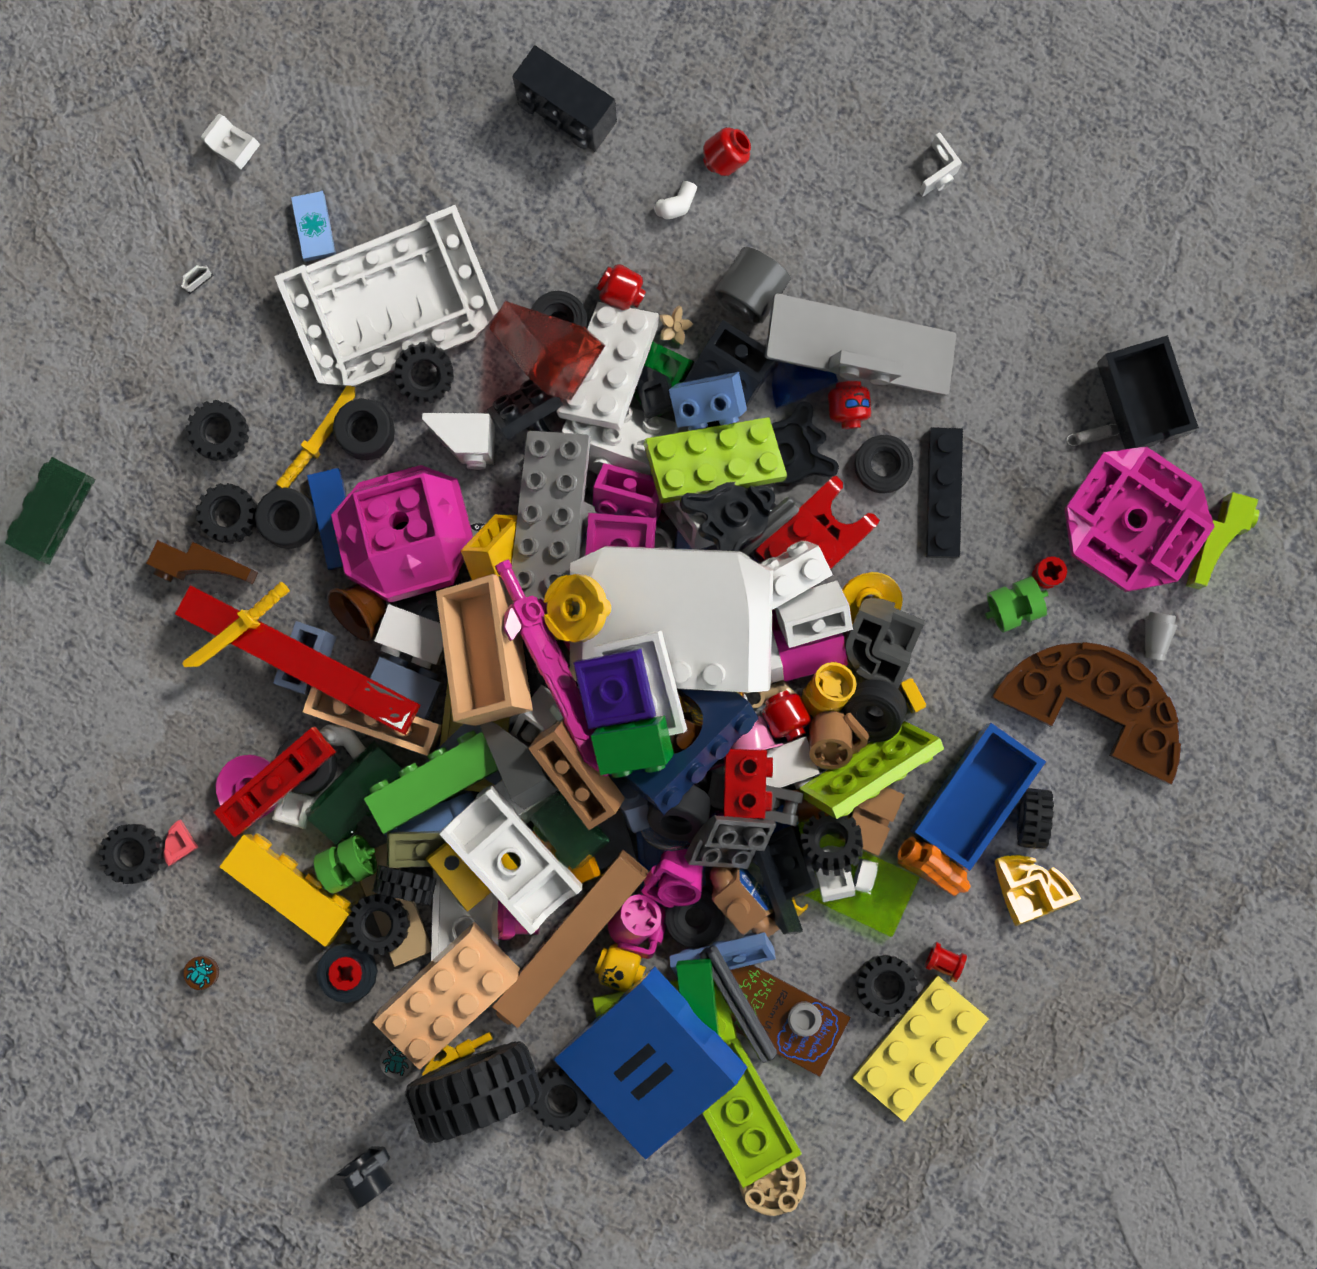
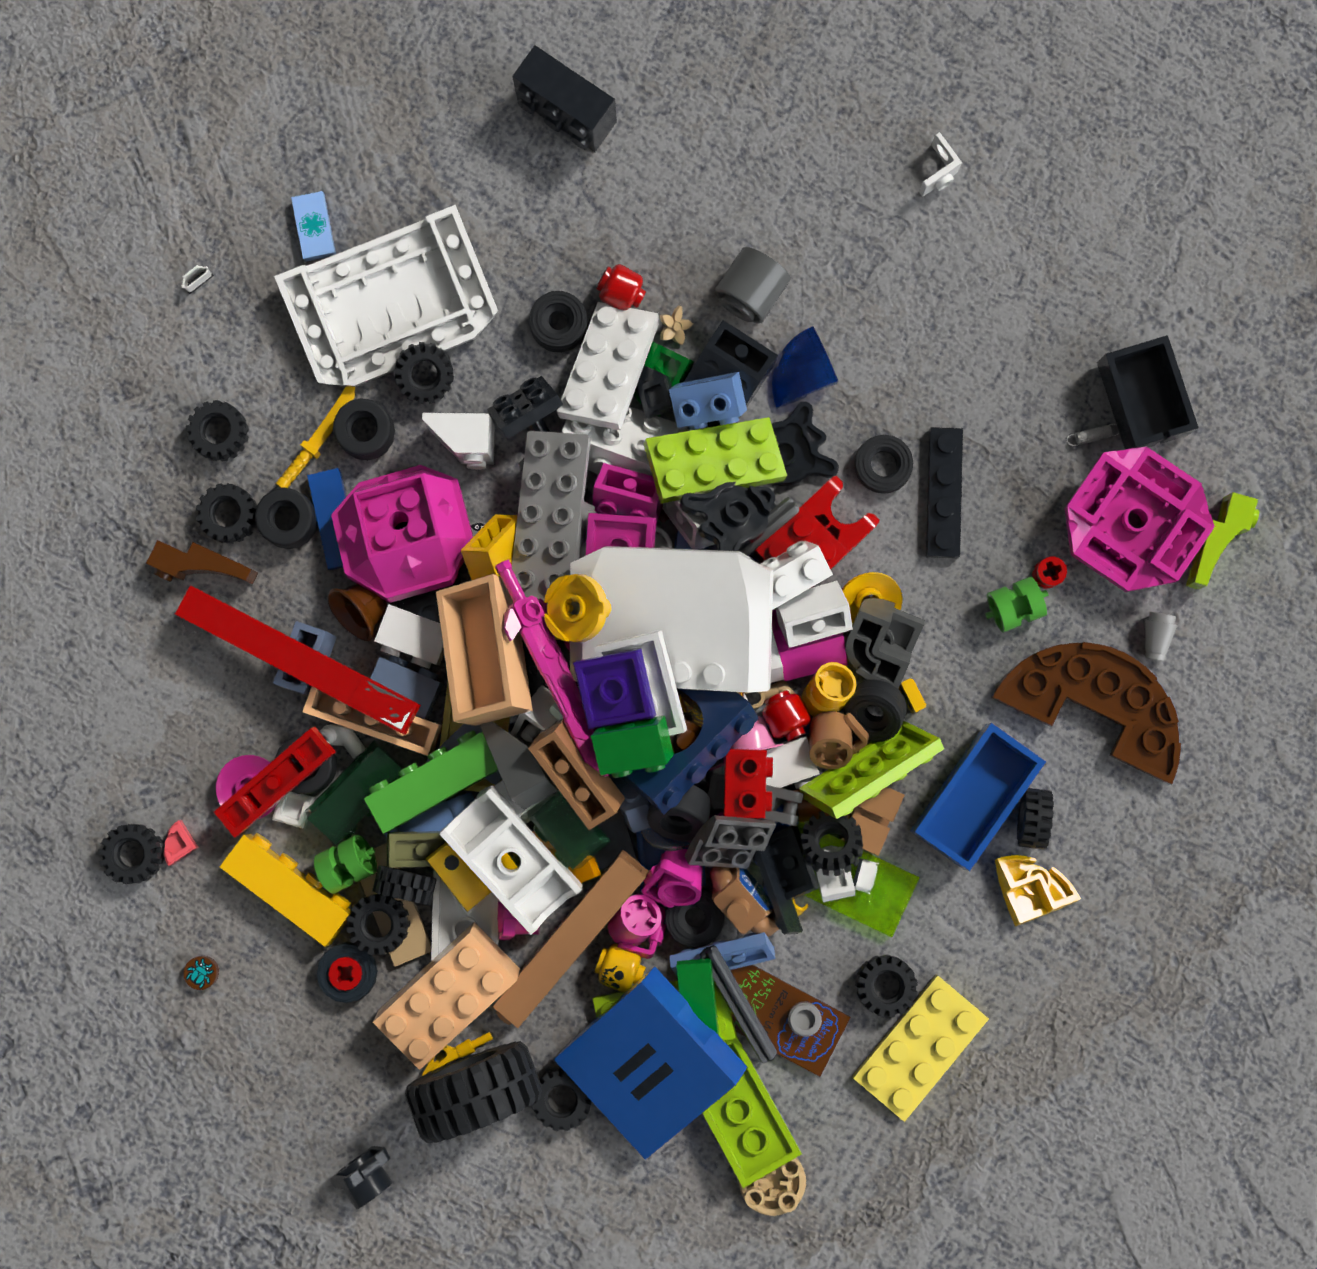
(49, 510): clear green brick -> none
(229, 142): white bracket -> none
(246, 620): yellow sword -> none
(395, 1063): tile -> none
(547, 348): clear red wedge -> none
(677, 205): white arm -> none
(726, 151): red head -> none
(849, 404): red head -> none
(860, 345): light grey bracket -> none
(933, 866): orange rock -> none
(945, 961): red bush -> none

